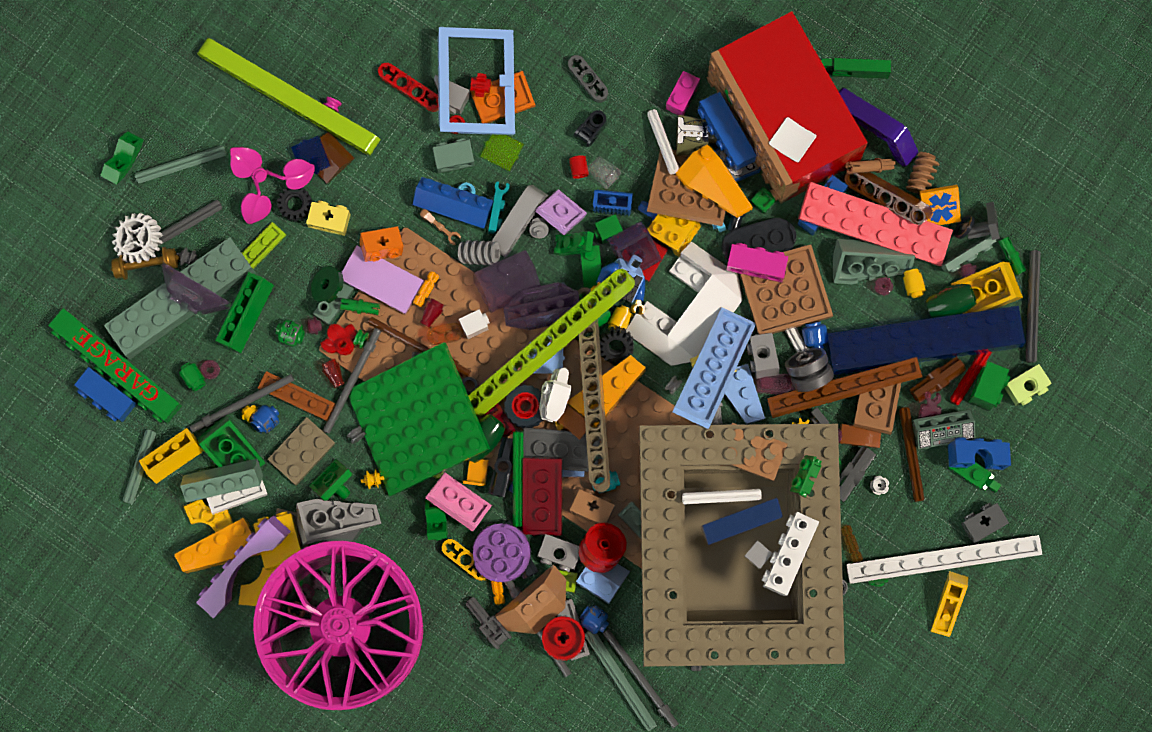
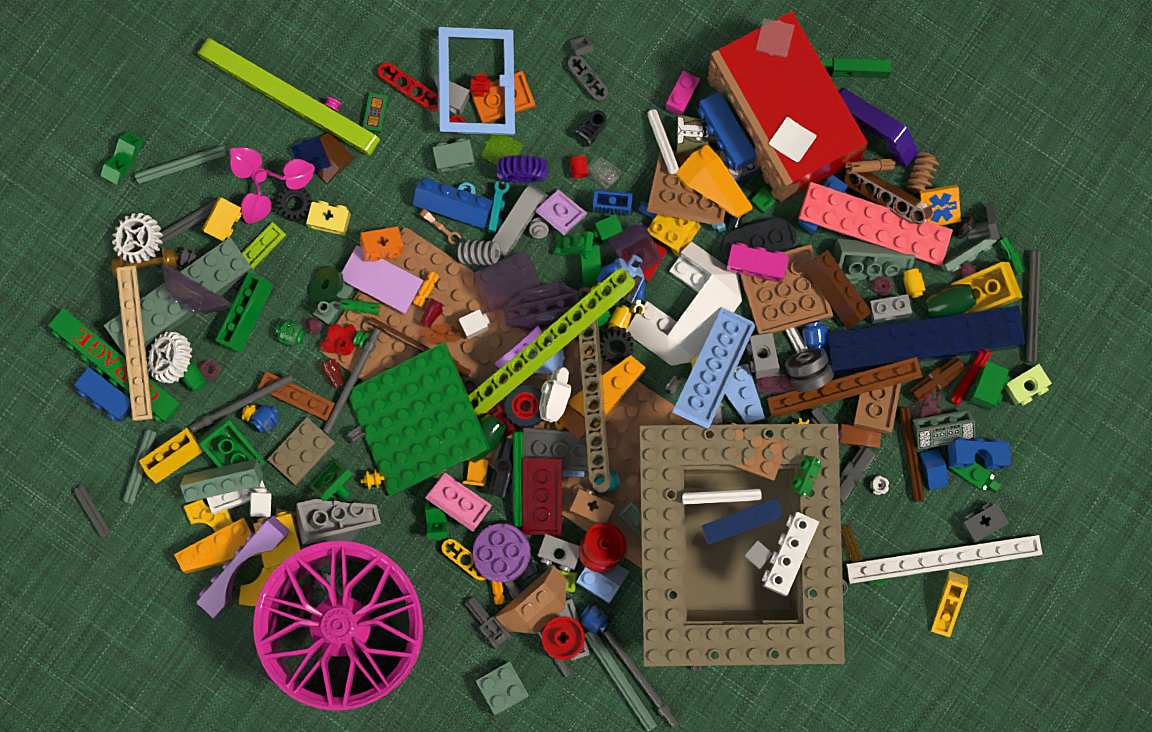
(92, 511): none -> dark grey axle
(134, 343): none -> tan tile
(169, 357): none -> white gear
(222, 218): none -> yellow brick
(260, 502): none -> white brick
(375, 112): none -> tile
(502, 688): none -> sand green brick
(518, 347): none -> medium lavender tile
(522, 169): none -> dark purple gear
(581, 45): none -> dark grey plate
(775, 38): none -> clear piece
(837, 289): none -> reddish brown brick
(890, 309): none -> light grey brick
(934, 469): none -> blue slope

